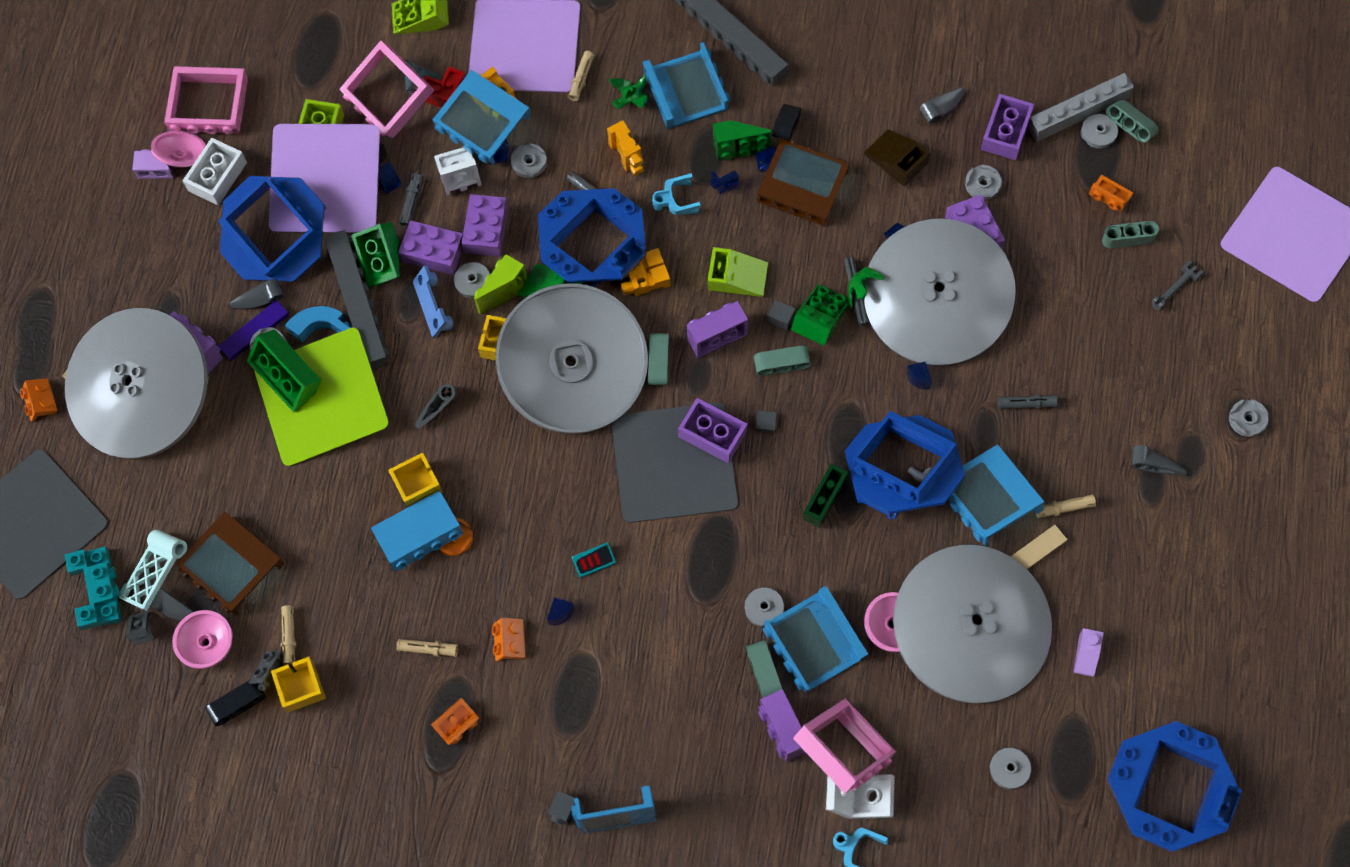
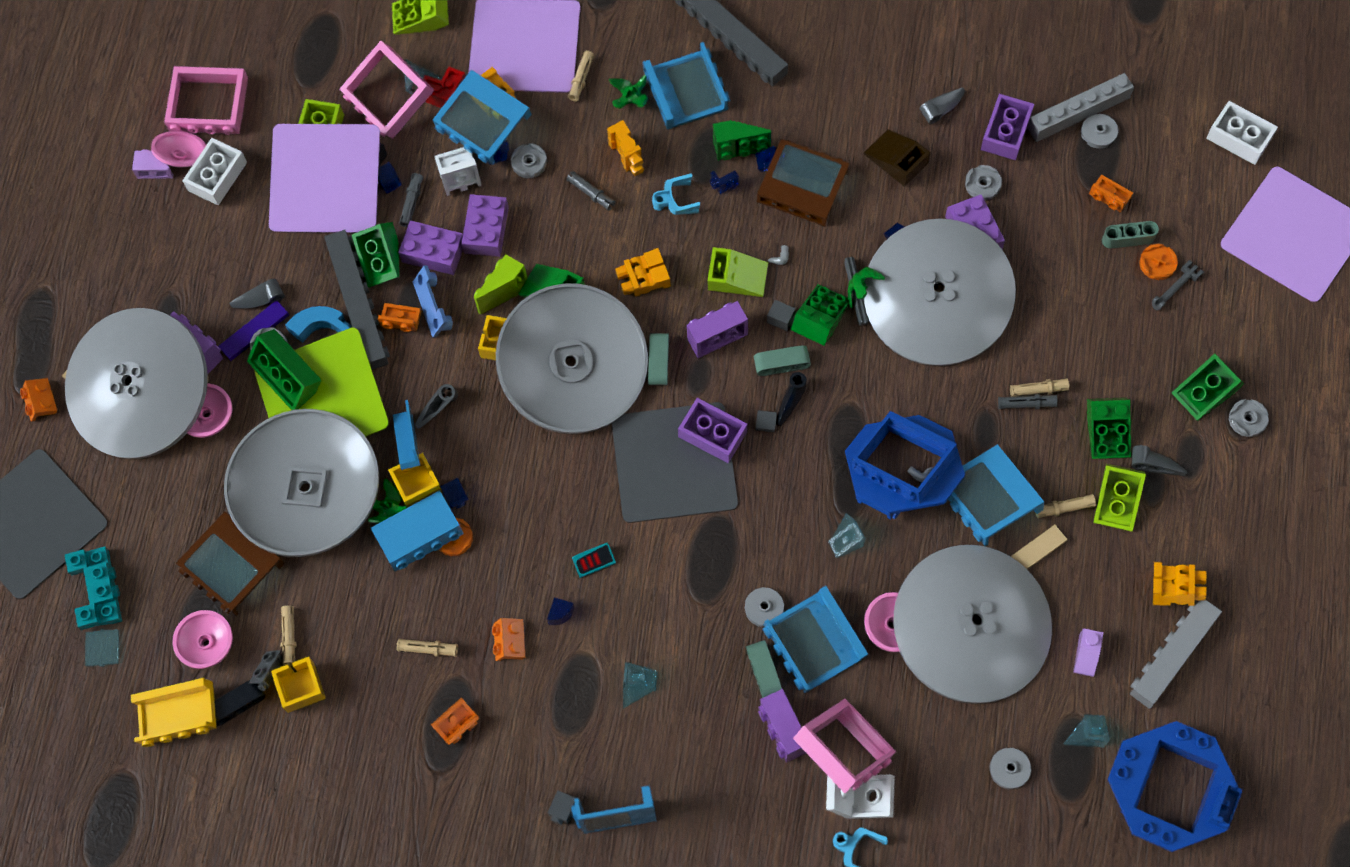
(102, 648): none -> clear light blue piece
(139, 628): dark grey slope -> none
(161, 545): light aqua piece -> none
(169, 605): dark grey piece -> none
(175, 712): none -> yellow panel
(220, 408): none -> bright pink dish
(245, 255): blue hinge -> none
(282, 456): none -> light grey dish
(388, 506): none -> green animal
(400, 317): none -> orange bracket
(406, 439): none -> dark azure panel
(454, 493): none -> clear blue bracket
(464, 273): light grey plate -> none
(569, 211): blue hinge -> none
(637, 683): none -> clear light blue slope
(784, 255): none -> light grey animal
(786, 122): black beam -> none
(791, 397): none -> black piece
(825, 495): dark green brick -> none
(847, 537): none -> clear light blue slope
(919, 375): clear blue brick -> none
(1040, 387): none -> tan pin
(1090, 732): none -> clear light blue slope
(1109, 427): none -> green slope
(1119, 497): none -> lime slope
(1124, 117): sand green beam -> none
(1158, 262): none -> orange tile
(1175, 652): none -> light grey brick
(1177, 584): none -> light orange hips
(1207, 387): none -> green slope
(1241, 132): none -> white brick

